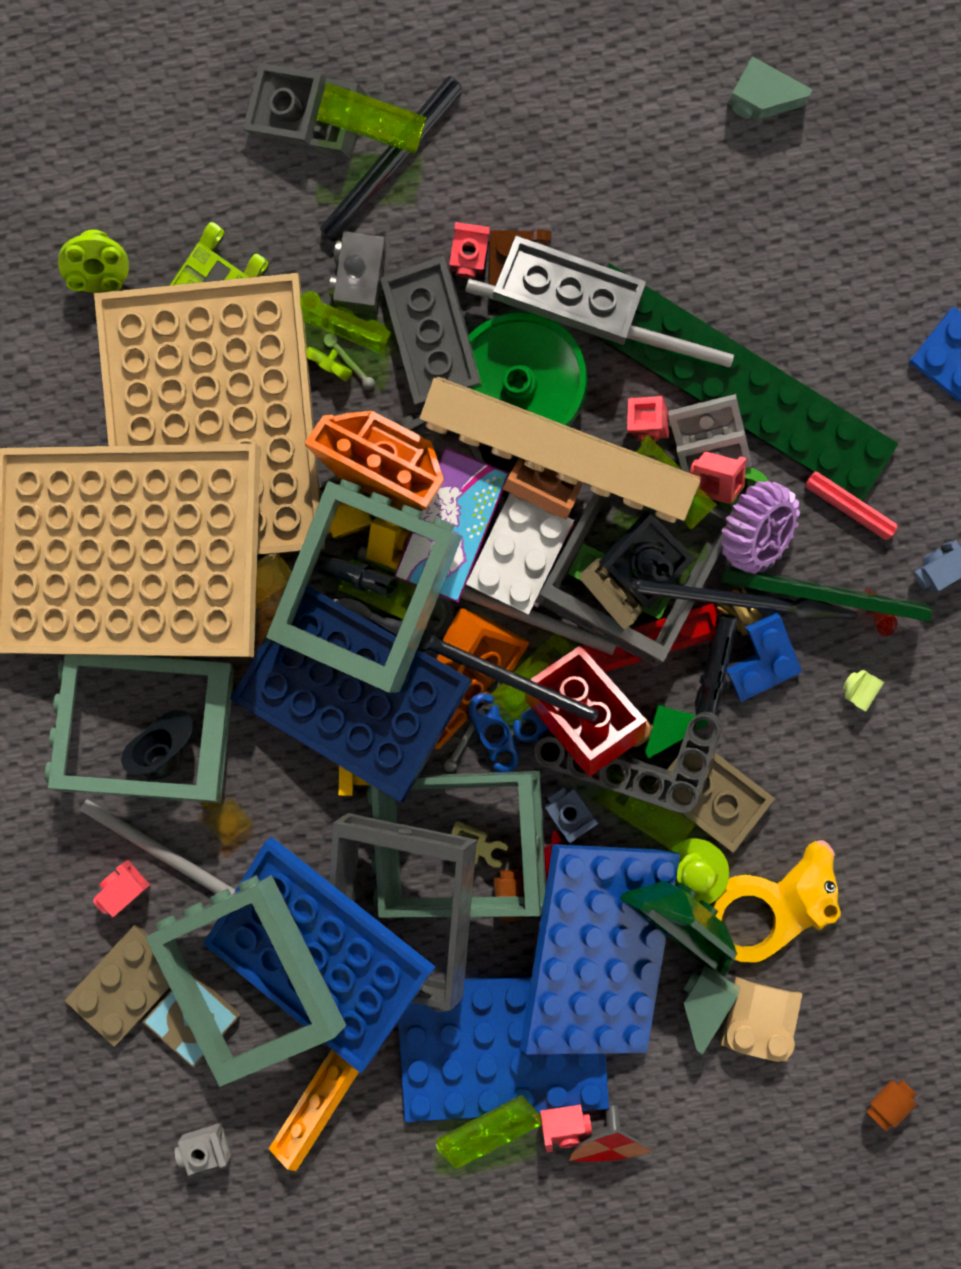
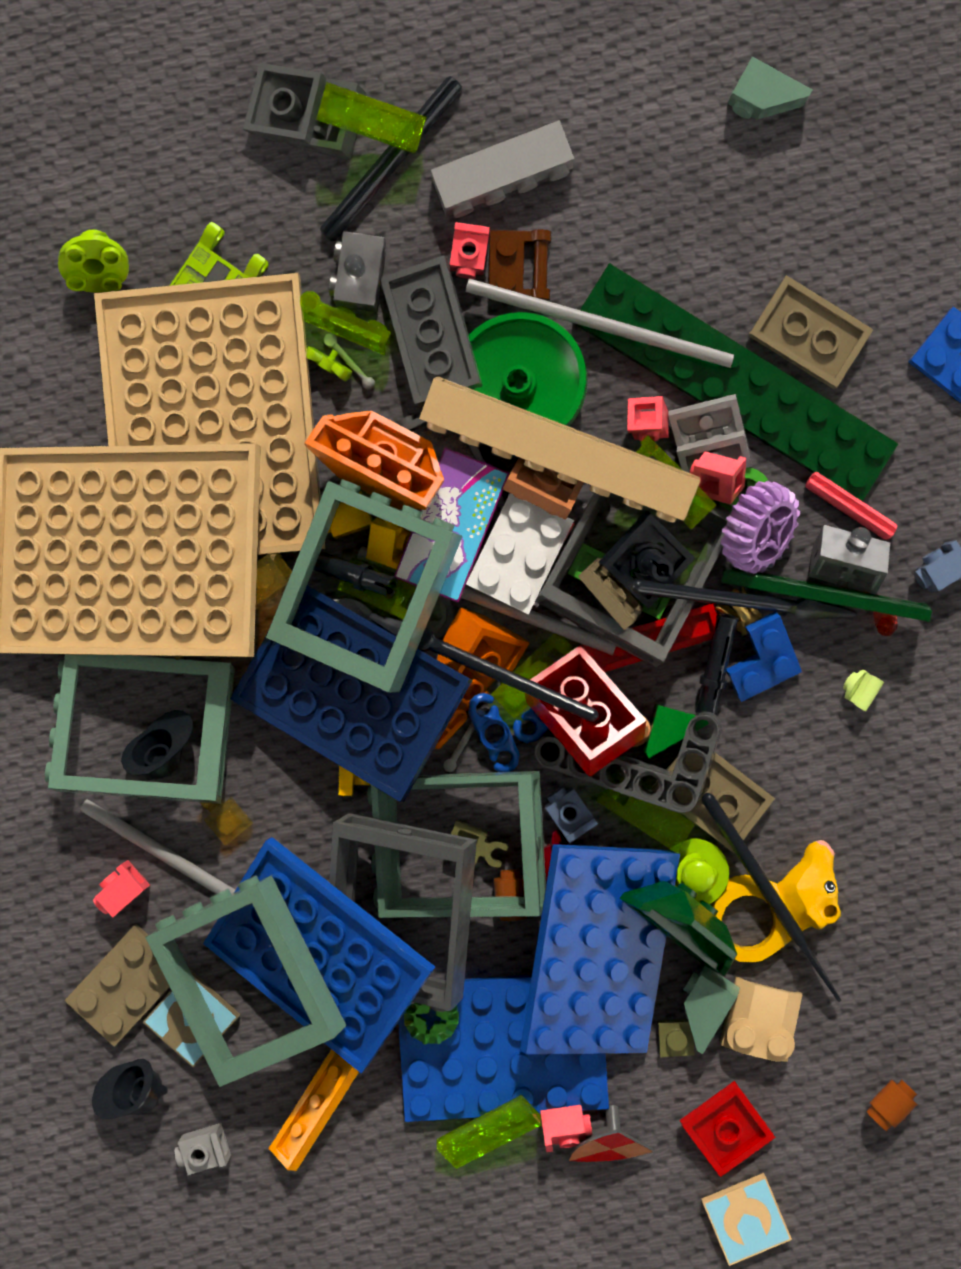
(127, 1090): none -> black piece
(438, 1032): none -> bright green gear
(503, 169): none -> light grey brick
(569, 290): plate -> none
(675, 1038): none -> olive plate
(727, 1129): none -> red plate
(746, 1219): none -> tile
(763, 884): none -> black piece
(810, 332): none -> dark tan plate
(850, 558): none -> flat silver piece

